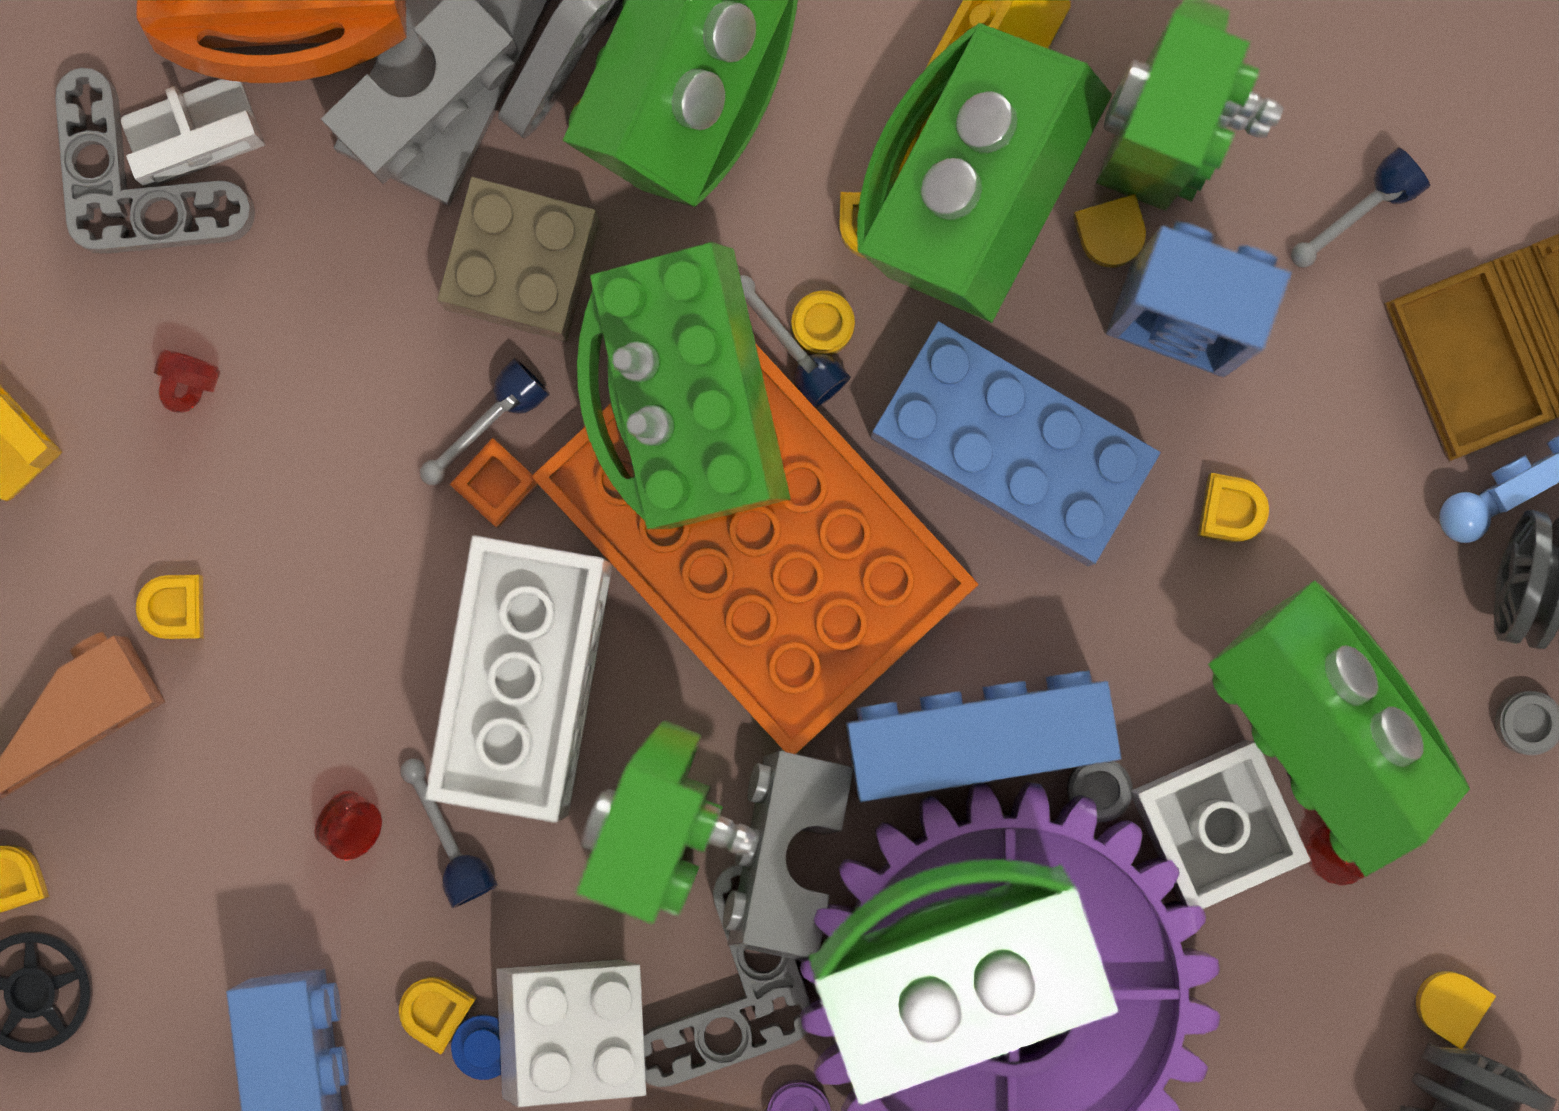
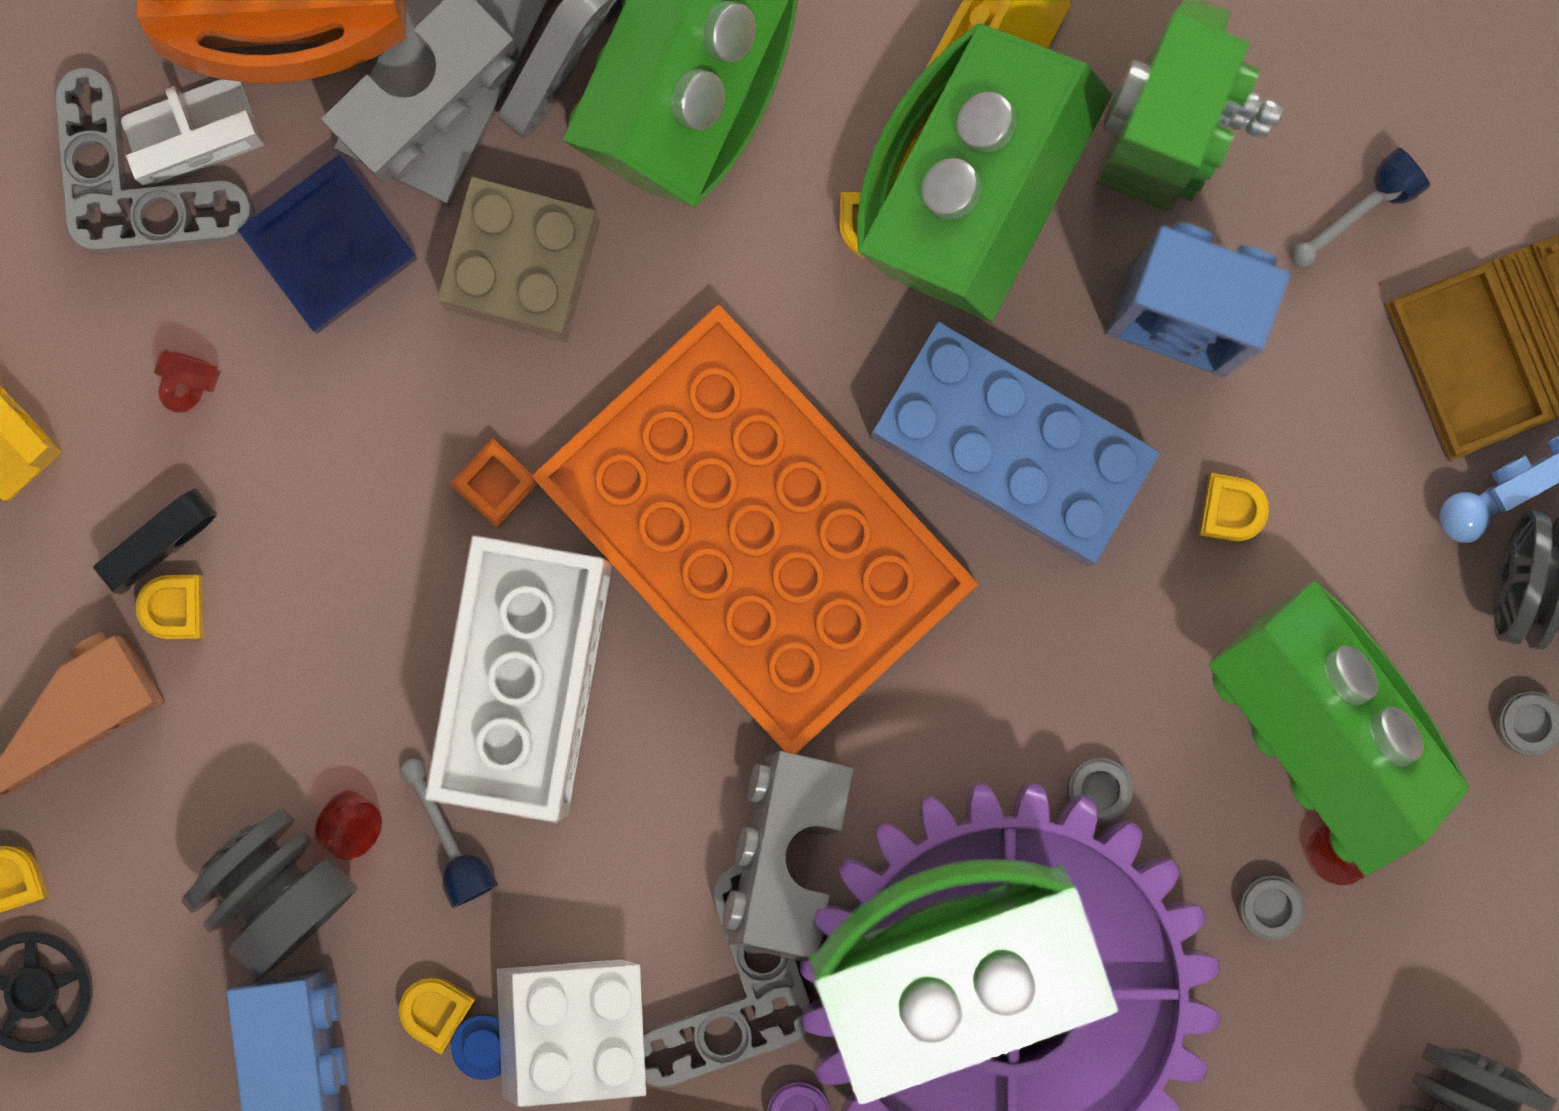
(155, 541): none -> black piece
(268, 893): none -> dark grey wheel
(327, 244): none -> clear blue plate
(515, 391): hinge -> none
(648, 824): bright green piece -> none
(680, 389): bright green piece -> none
(817, 375): hinge -> none
(823, 323): yellow tile -> none
(982, 739): medium blue brick -> none
(1111, 231): yellow tile -> none
(1221, 825): white brick -> none
(1271, 907): none -> light grey tile
(1452, 1006): yellow tile -> none

